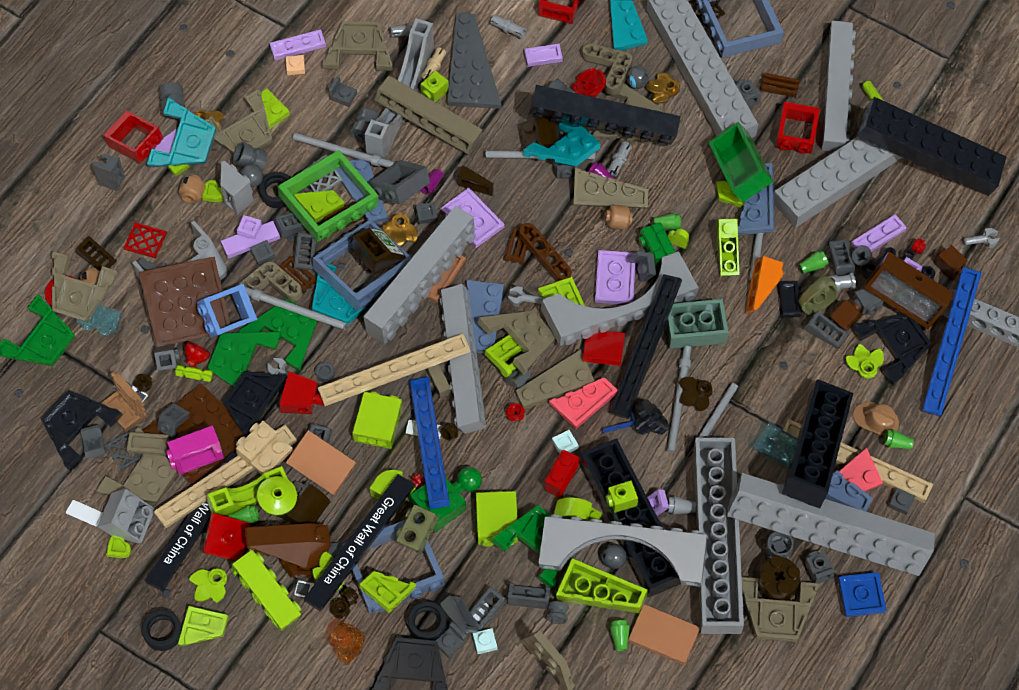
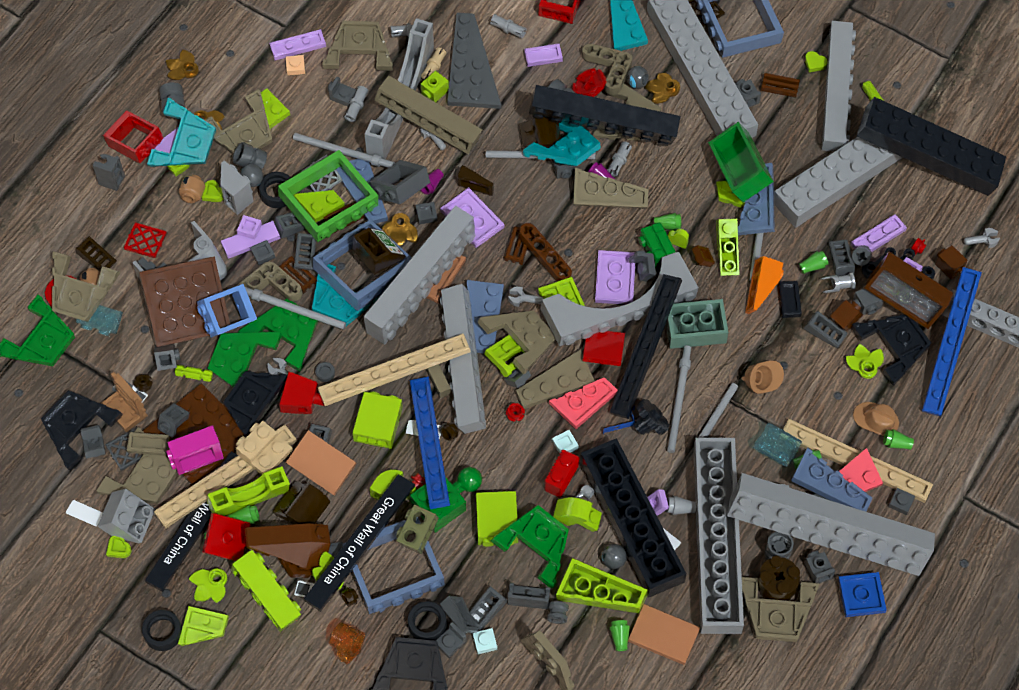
(180, 67): none -> pearl gold plate
(195, 354): red brick -> none
(277, 504): lime dish -> none
(340, 604): dark brown plate -> none
(356, 103): none -> light grey pin
(362, 121): dark grey wheel -> none
(386, 590): lime wing -> none
(441, 145): none -> light grey bar
(568, 536): light grey arch -> none
(586, 491): none -> light grey hand
(618, 217): medium nougat head -> none
(622, 497): lime brick -> none
(693, 394): dark brown plate -> none
(703, 256): none -> reddish brown plate
(764, 376): none -> medium nougat piece
(800, 113): red window -> none
(815, 62): none -> lime tile
(818, 295): olive piece -> none
(818, 444): black brick -> none

